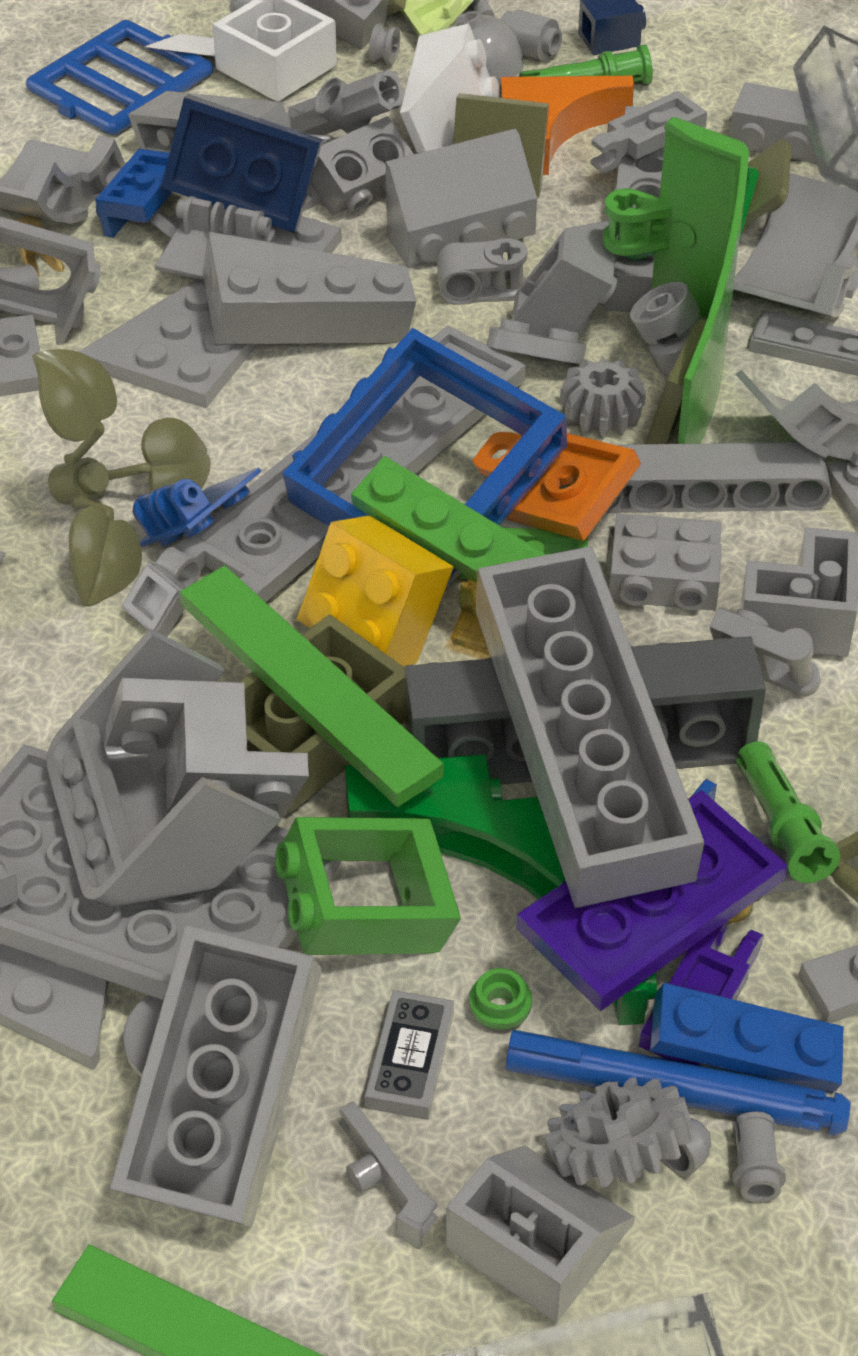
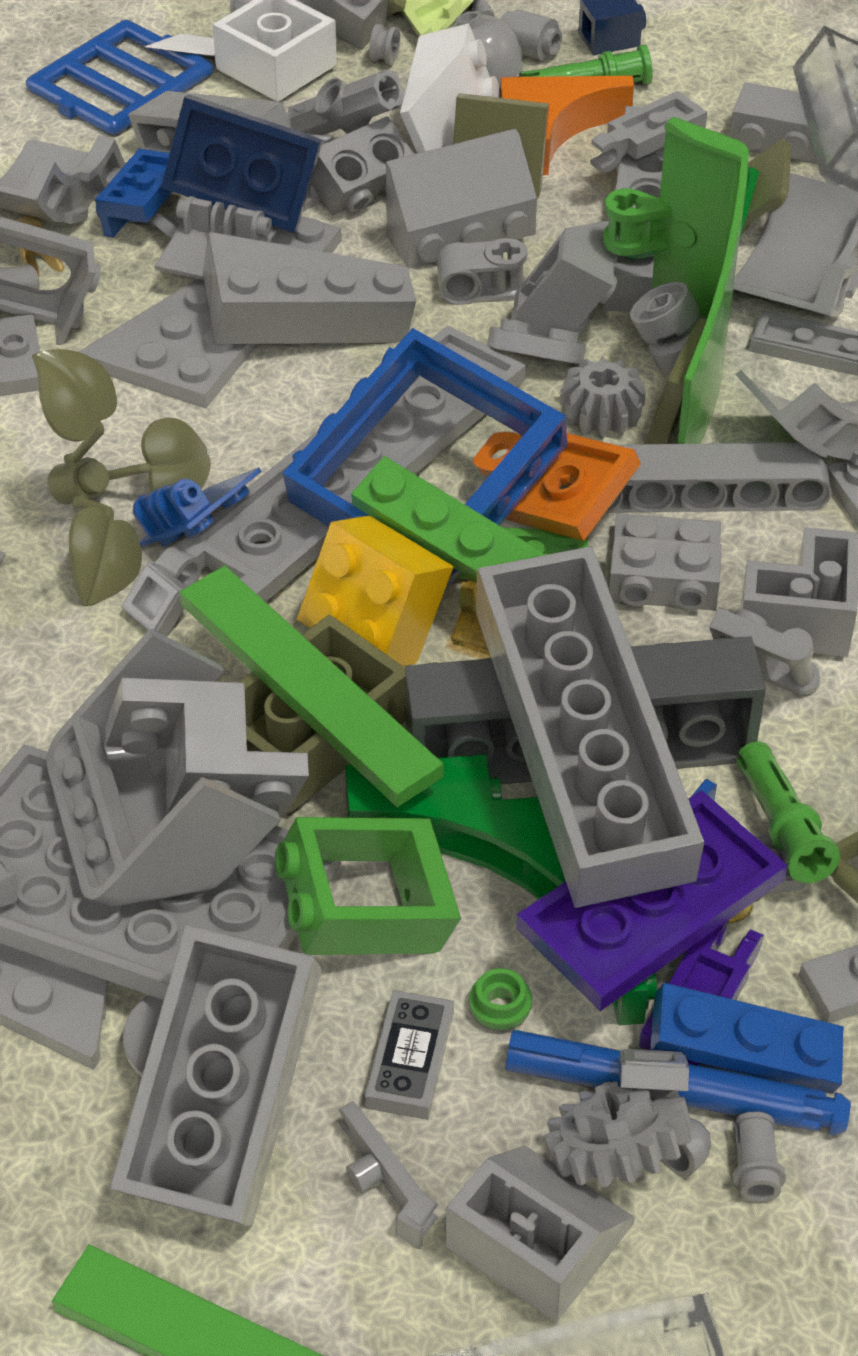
(653, 1070): none -> light grey tile

